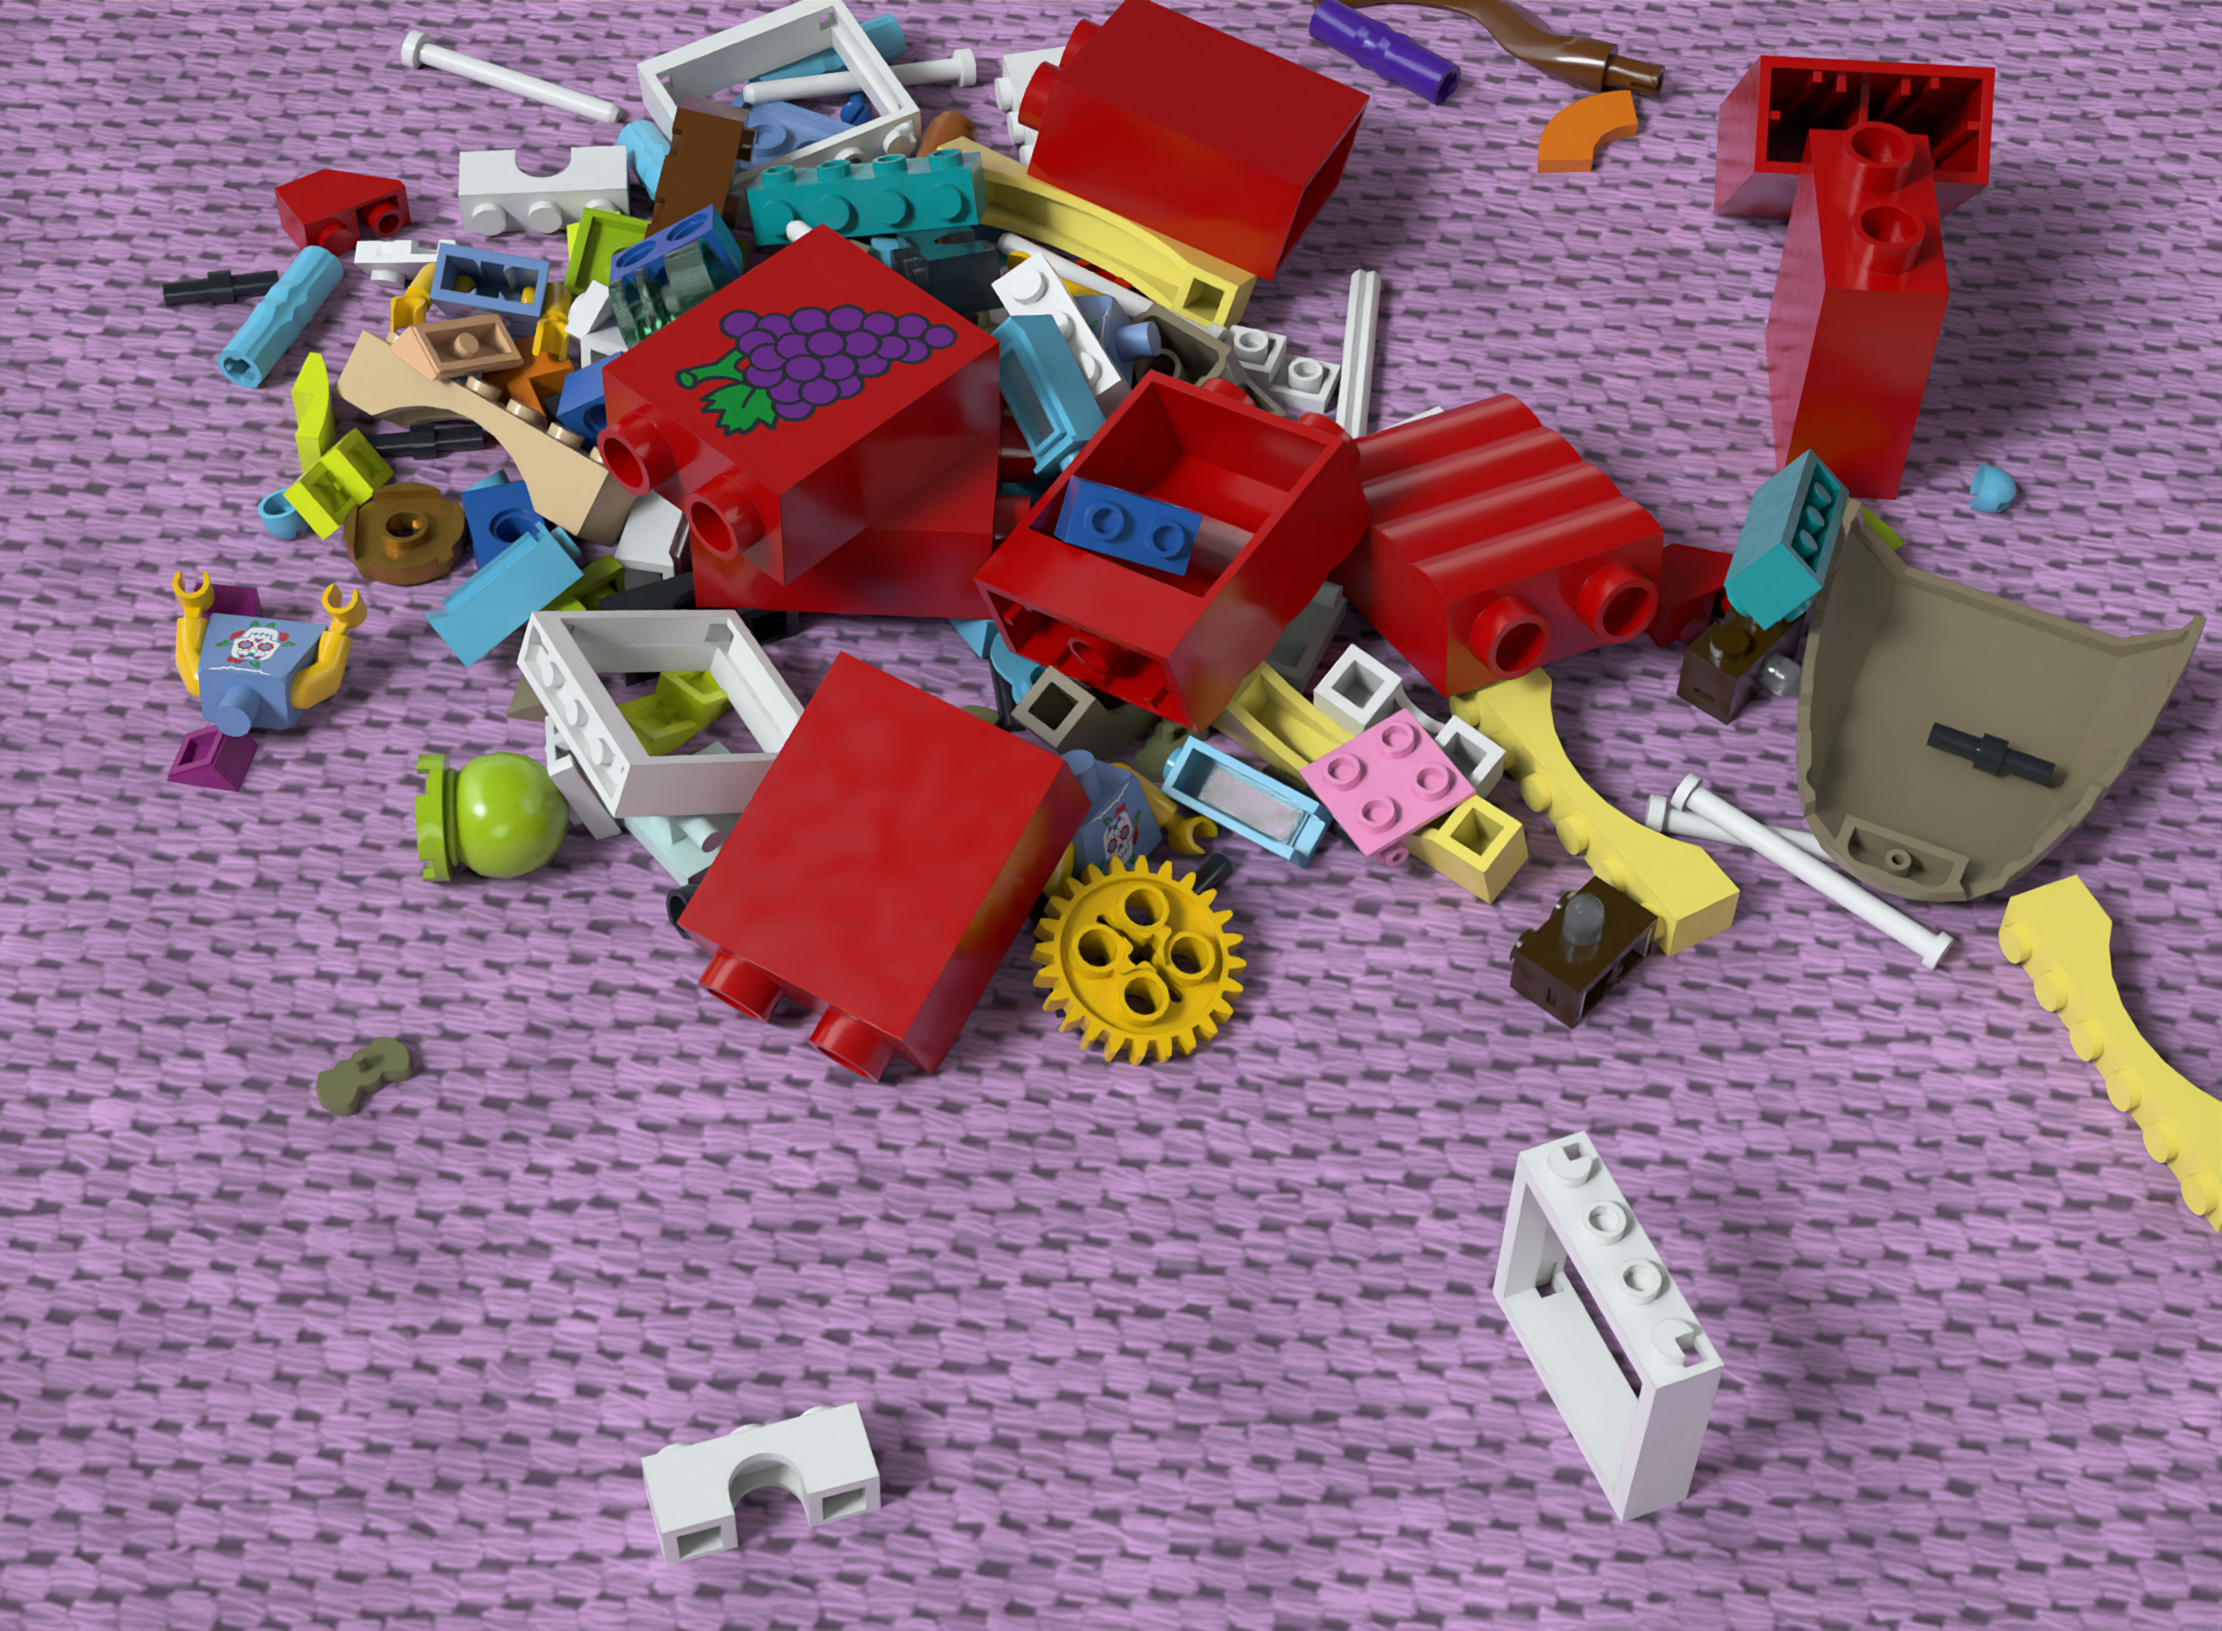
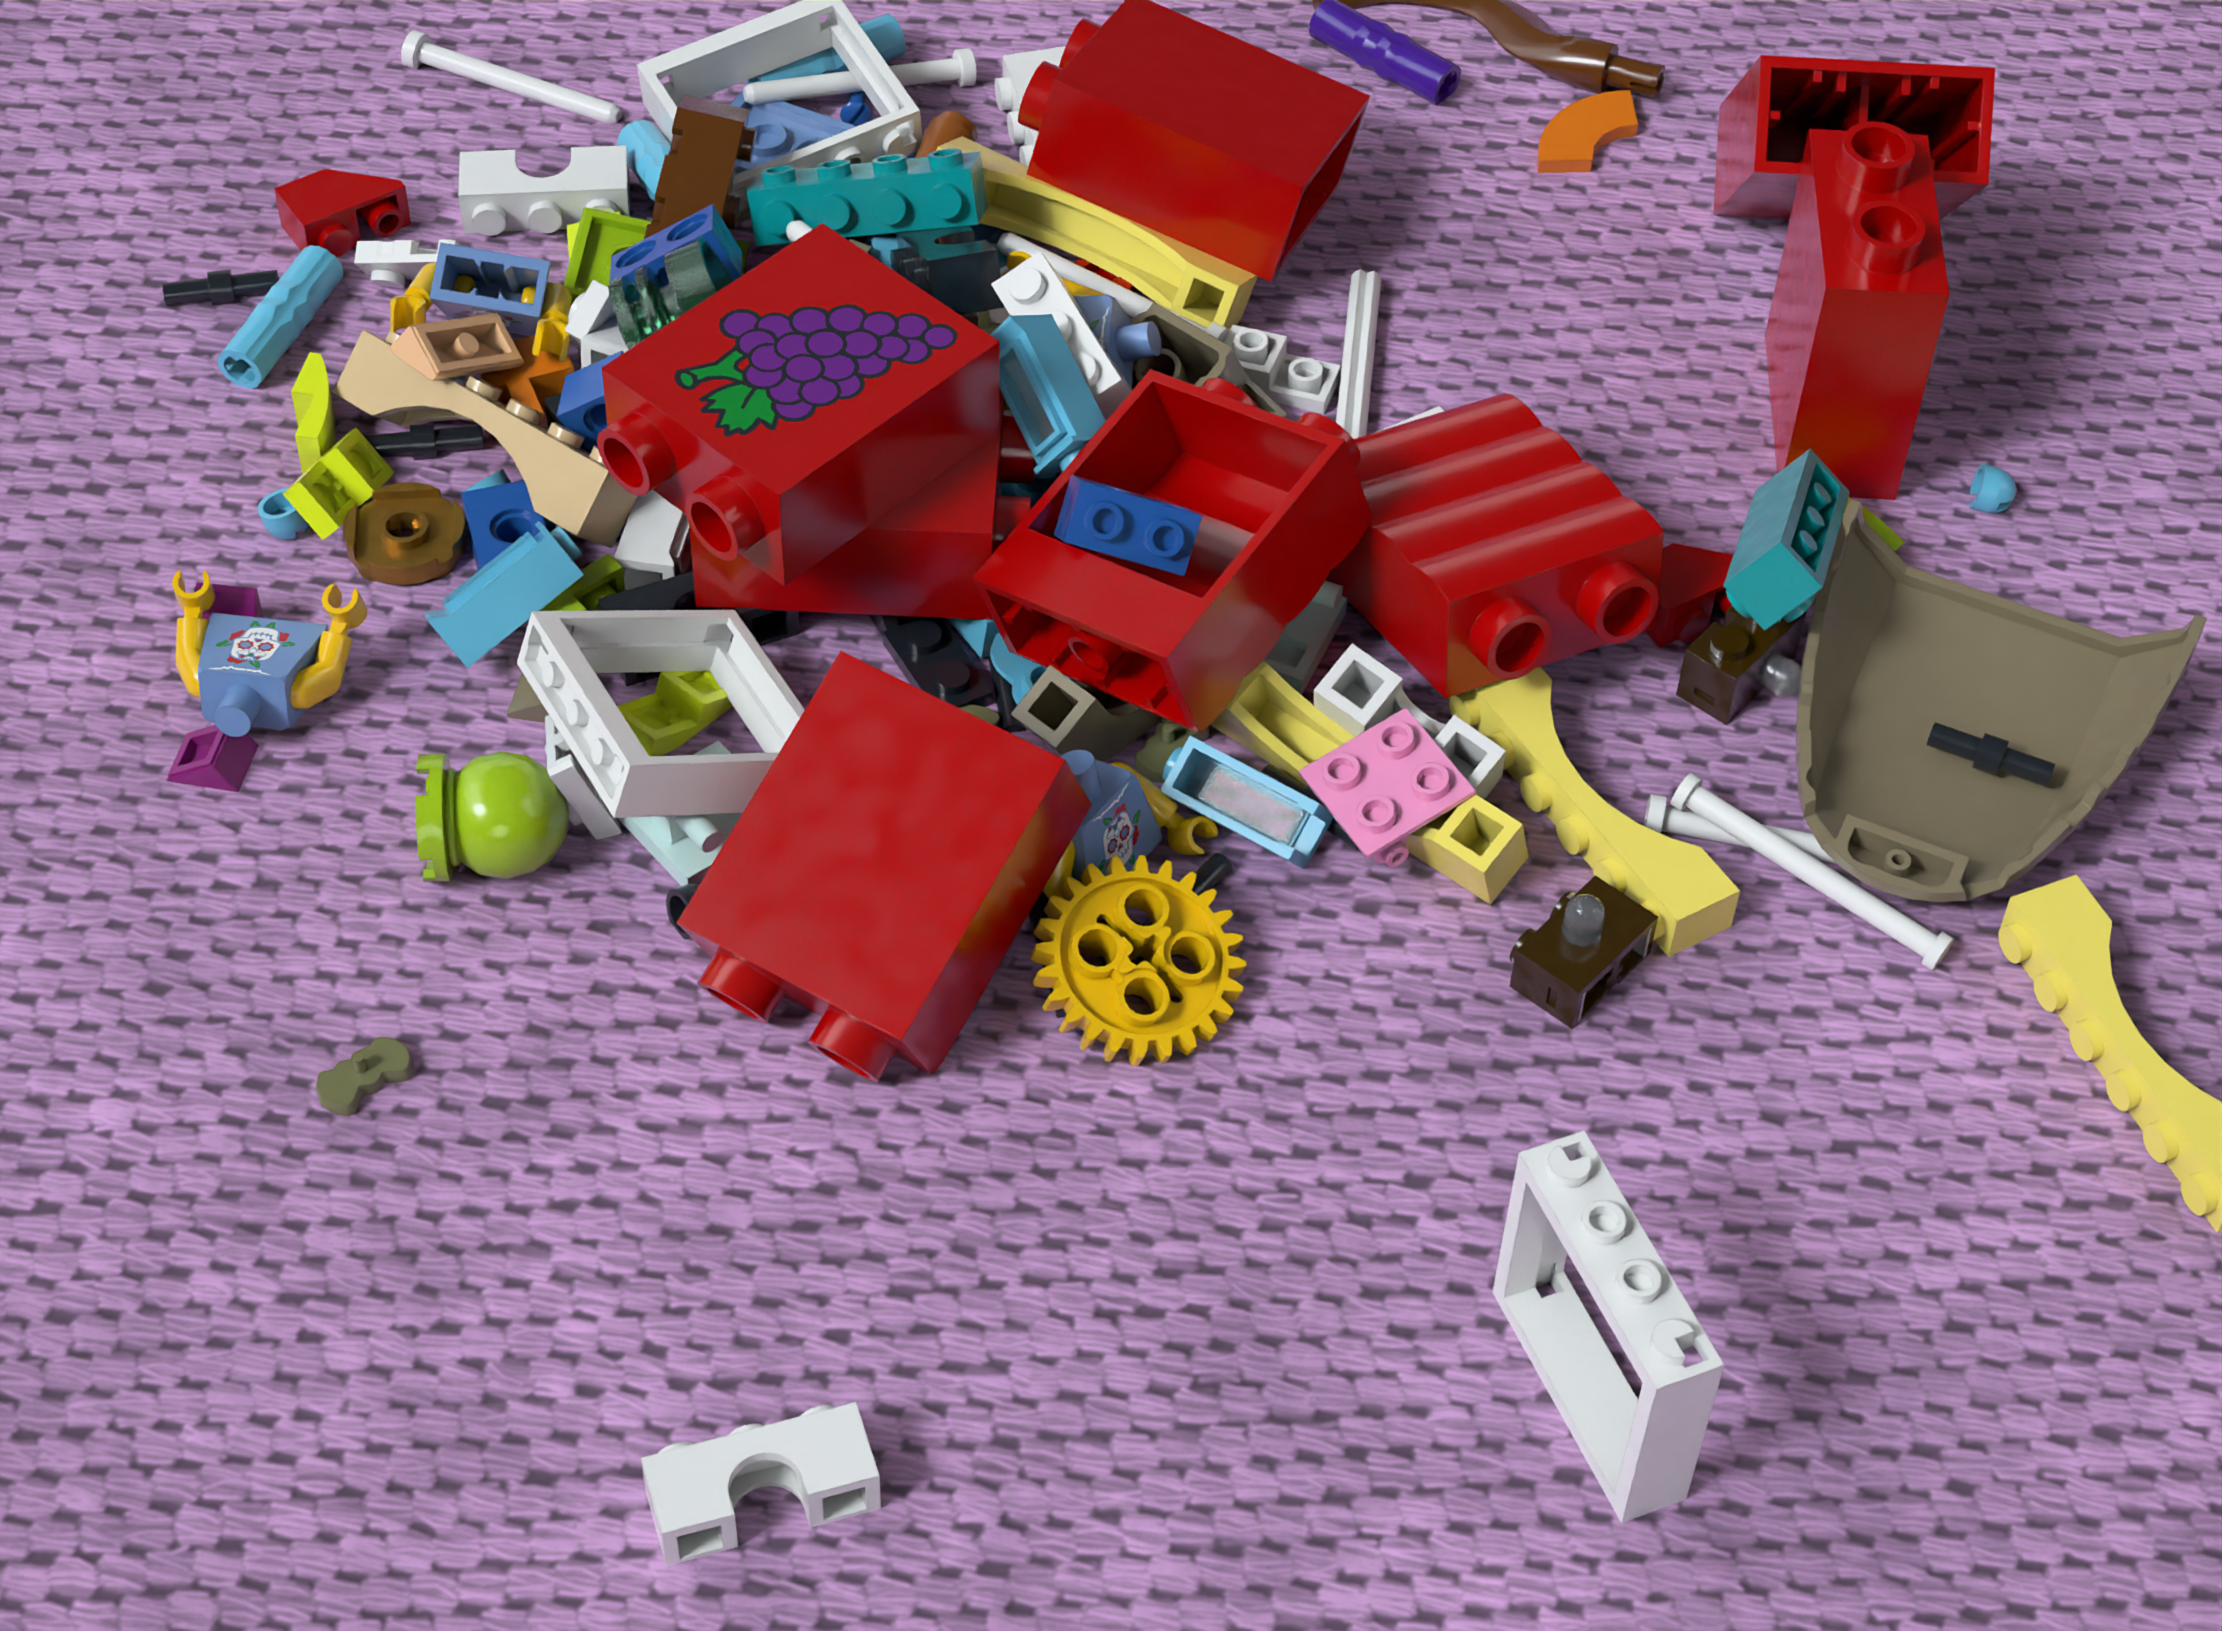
(934, 660): none -> black hinge

